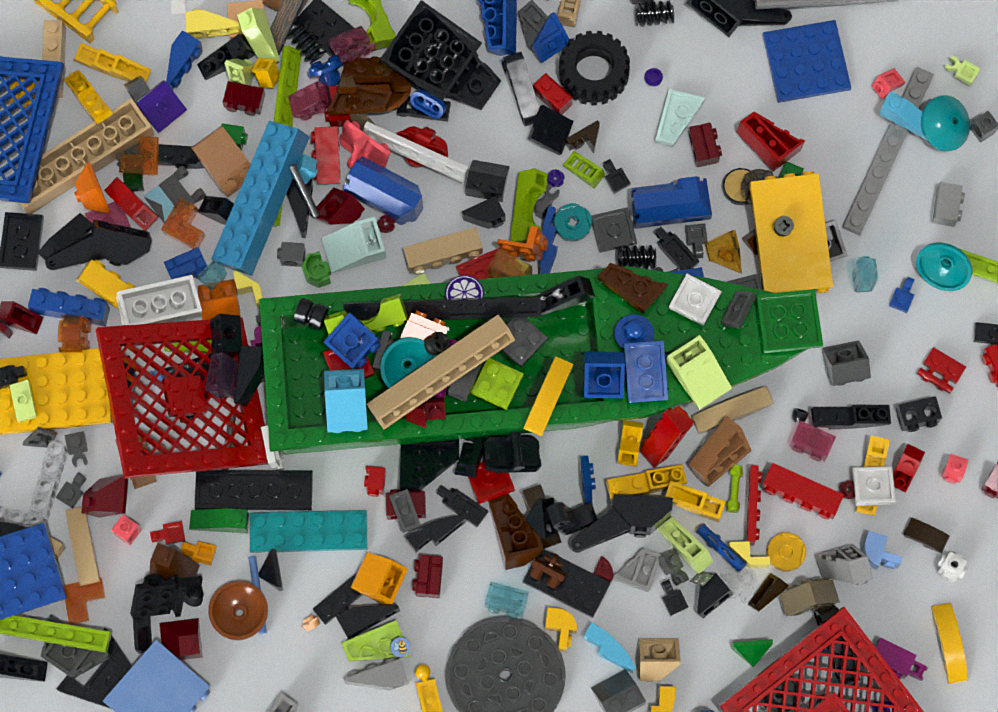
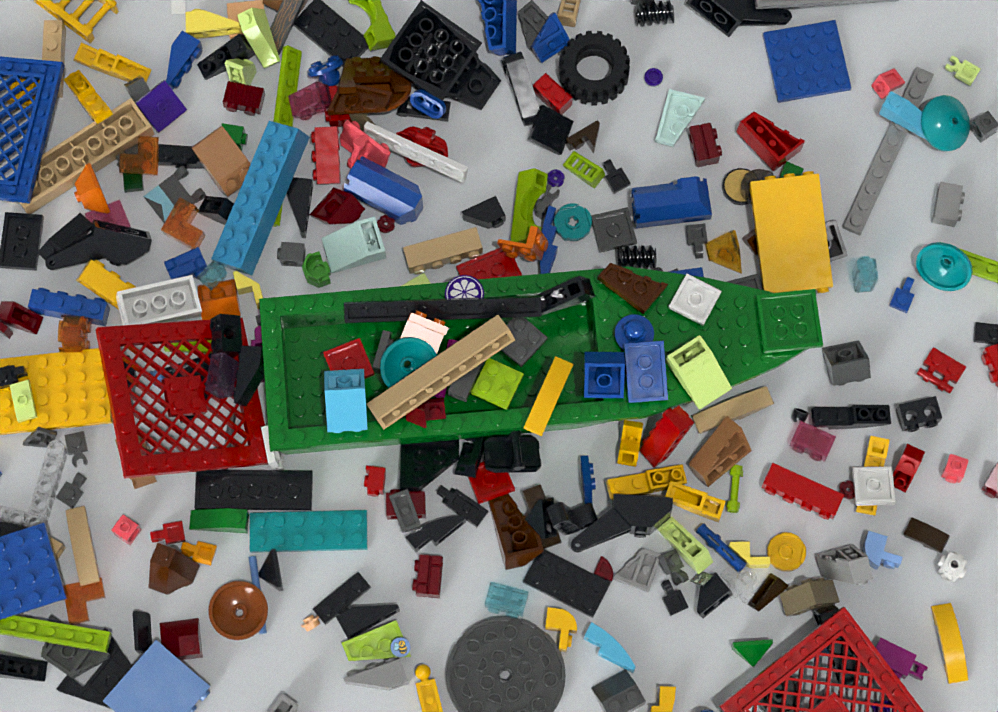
(106, 497): dark red slope -> none
(131, 203): red slope -> none
(161, 596): black plate -> none
(266, 72): yellow brick -> none
(304, 191): flat silver bar -> none
(306, 43): black piece -> none
(307, 168): medium azure plate -> none
(311, 314): black wheel -> none
(351, 40): clear pink plate -> none
(353, 341): blue plate -> none
(379, 578): light orange slope -> none
(391, 312): lime arch -> none
(439, 339): pearl dark grey wheel -> none
(487, 180): black slope -> none
(506, 265): clear yellow brick -> none
(540, 567): reddish brown hips -> none
(658, 658): tan slope -> none
(676, 249): black hinge -> none
(738, 309): dark grey plate -> none
(754, 496): red plate -> none
(782, 229): pearl dark grey wheel -> none

